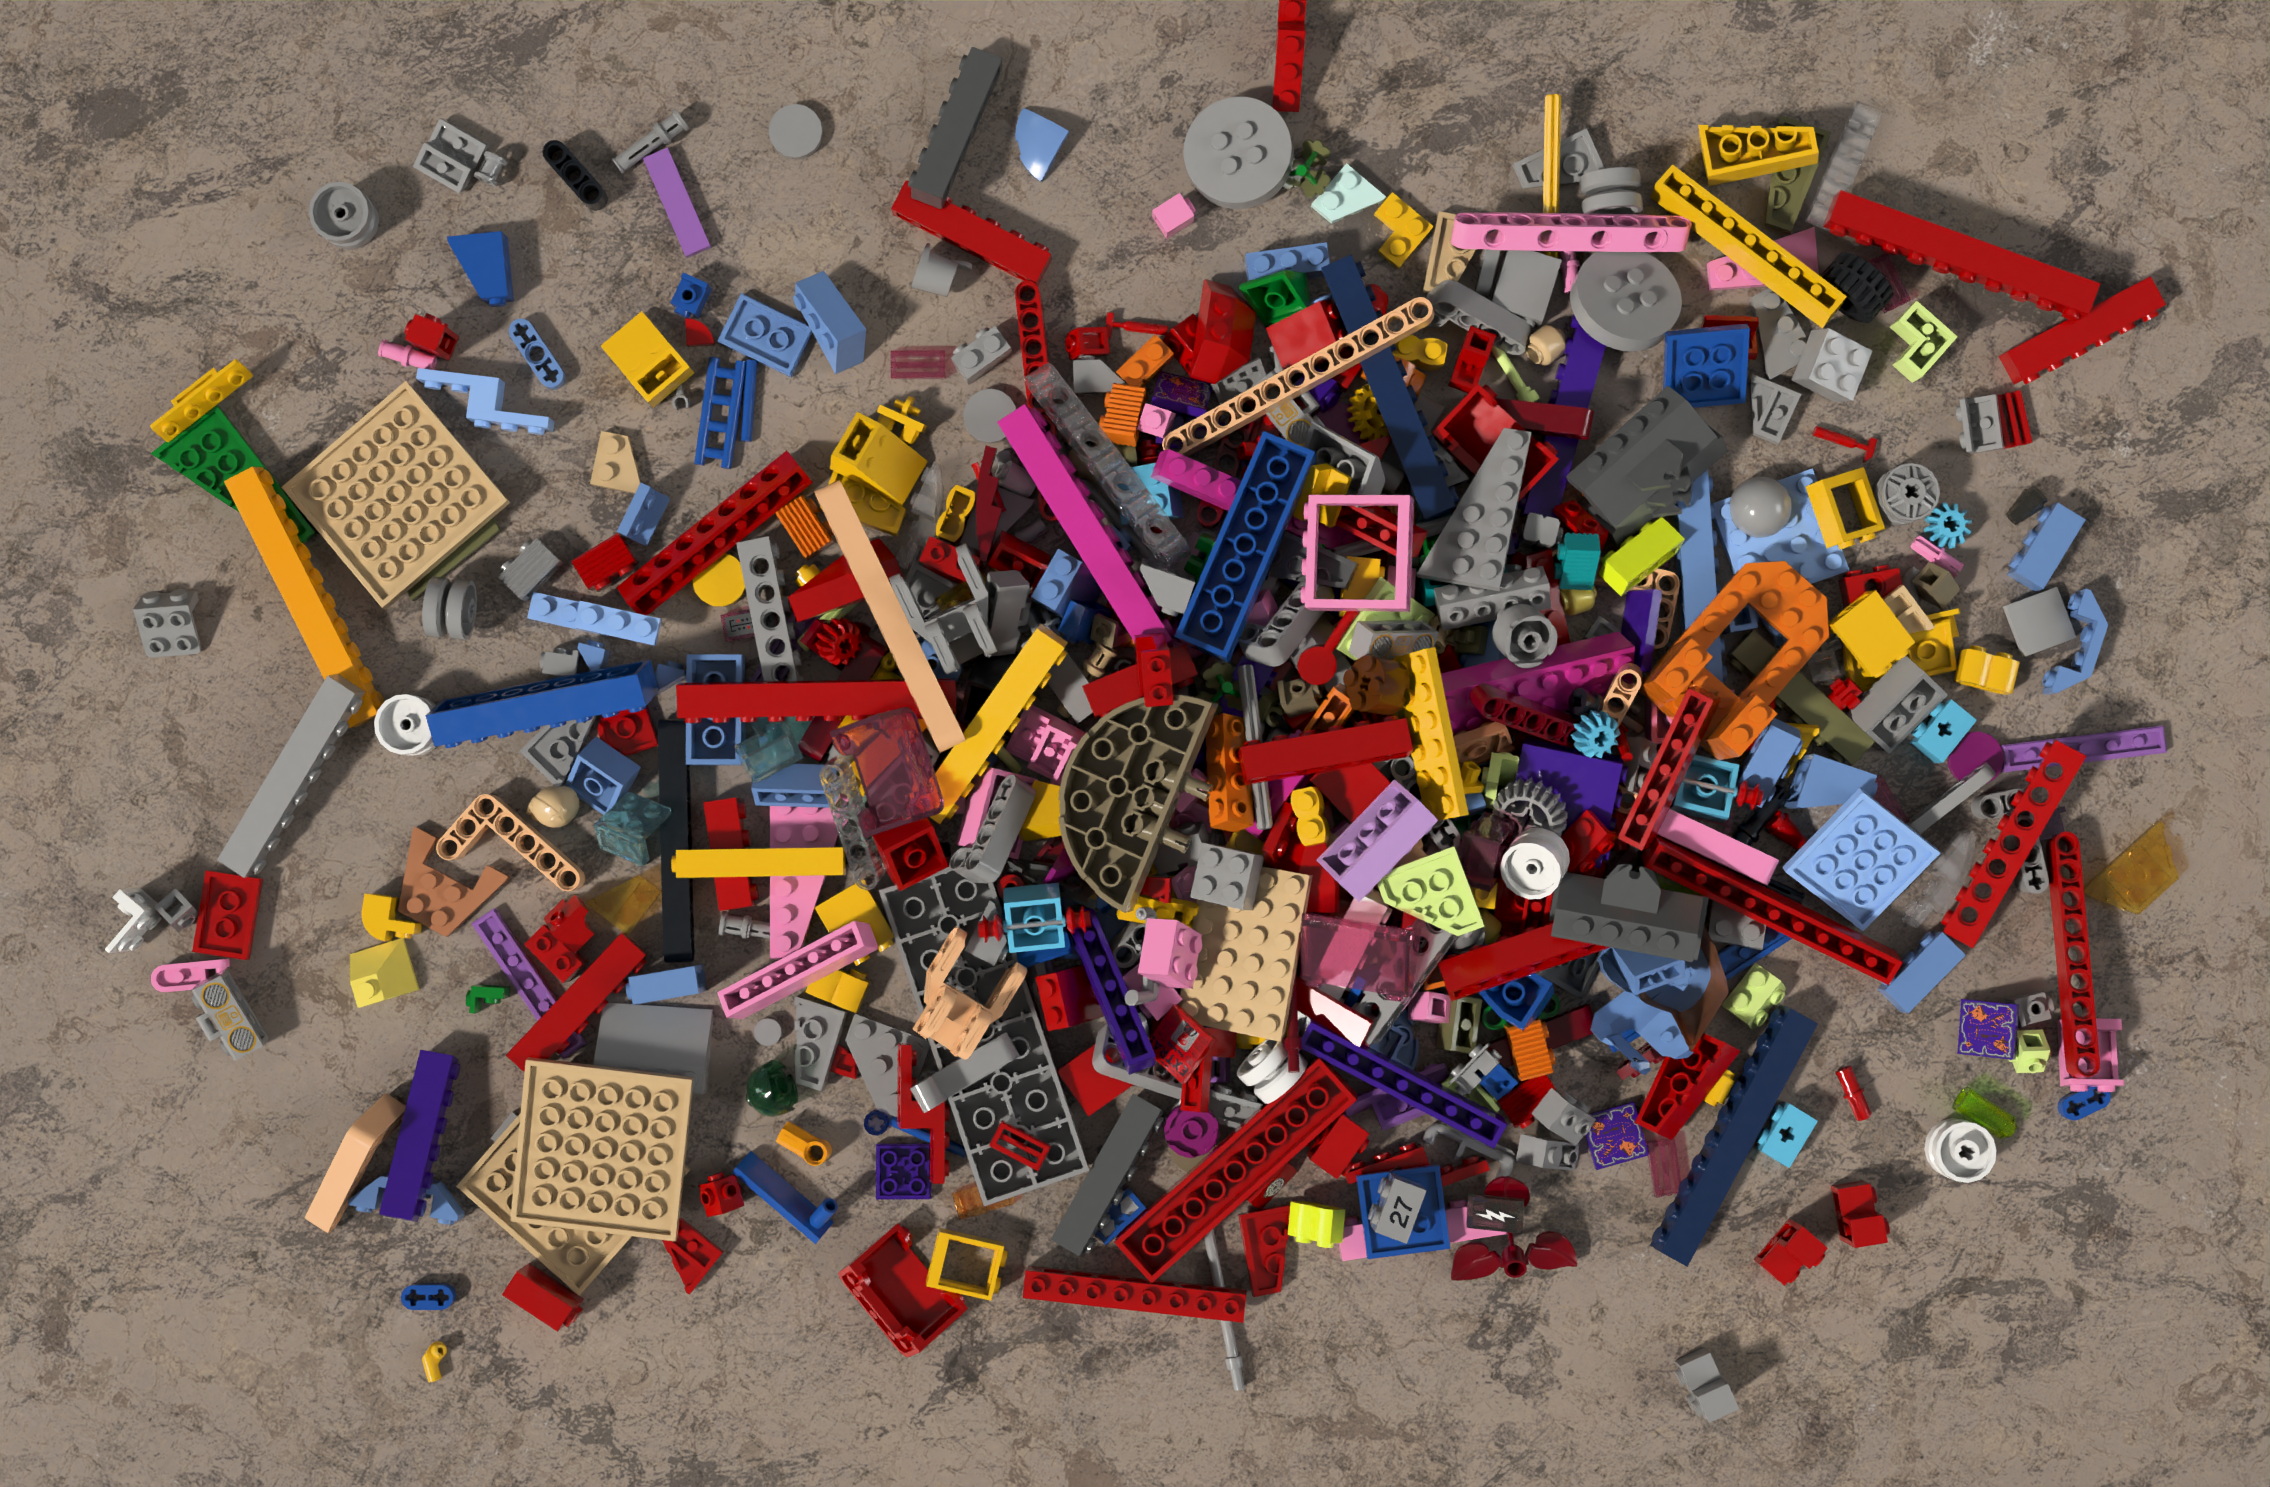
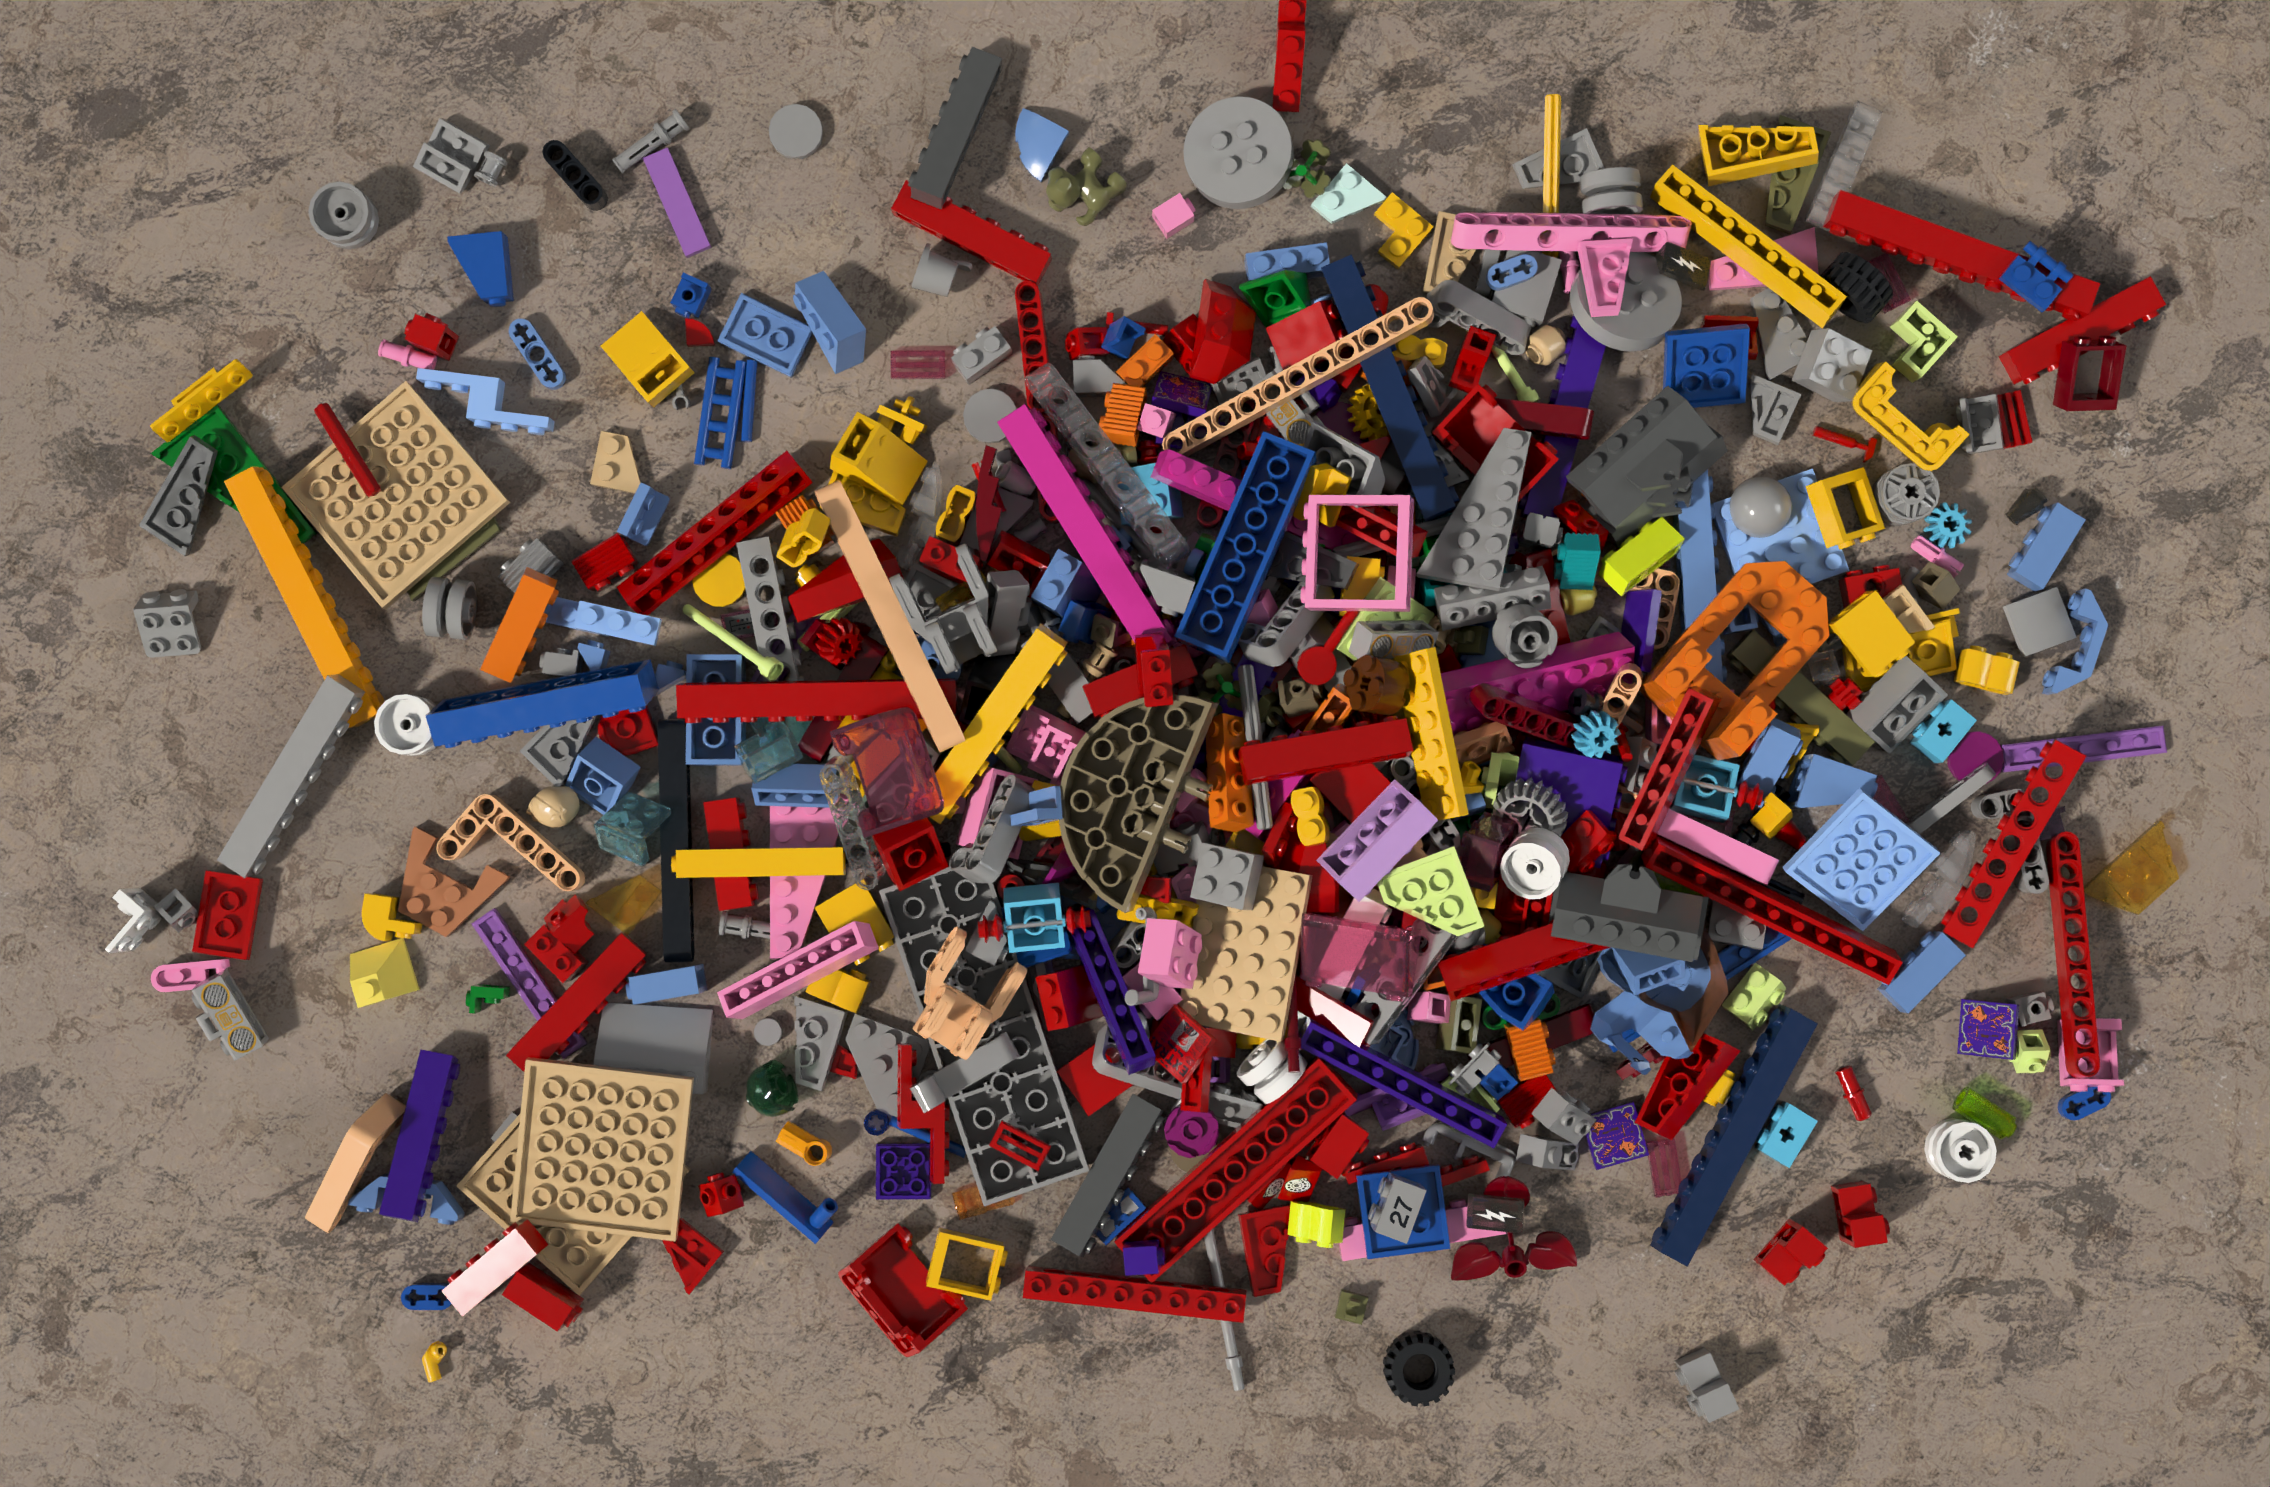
(180, 499): none -> dark grey wing
(347, 449): none -> red axle
(495, 1267): none -> brick
(519, 624): none -> orange brick
(769, 666): none -> yellowish green piece
(803, 537): none -> yellow brick
(1044, 808): none -> medium blue panel
(1065, 188): none -> olive animal
(1122, 336): none -> blue panel
(1143, 1257): none -> dark purple brick
(1193, 562): none -> medium blue tile
(1300, 1181): none -> red slope
(1351, 1307): none -> olive tile
(1424, 1391): none -> black tyre
(1428, 383): none -> light grey wing
(1509, 266): none -> medium blue beam
(1604, 273): none -> bright pink wing
(1683, 265): none -> clear smoke slope
(1772, 816): none -> yellow panel
(1925, 448): none -> yellow windscreen
(2030, 282): none -> blue plate
(2110, 374): none -> dark red window

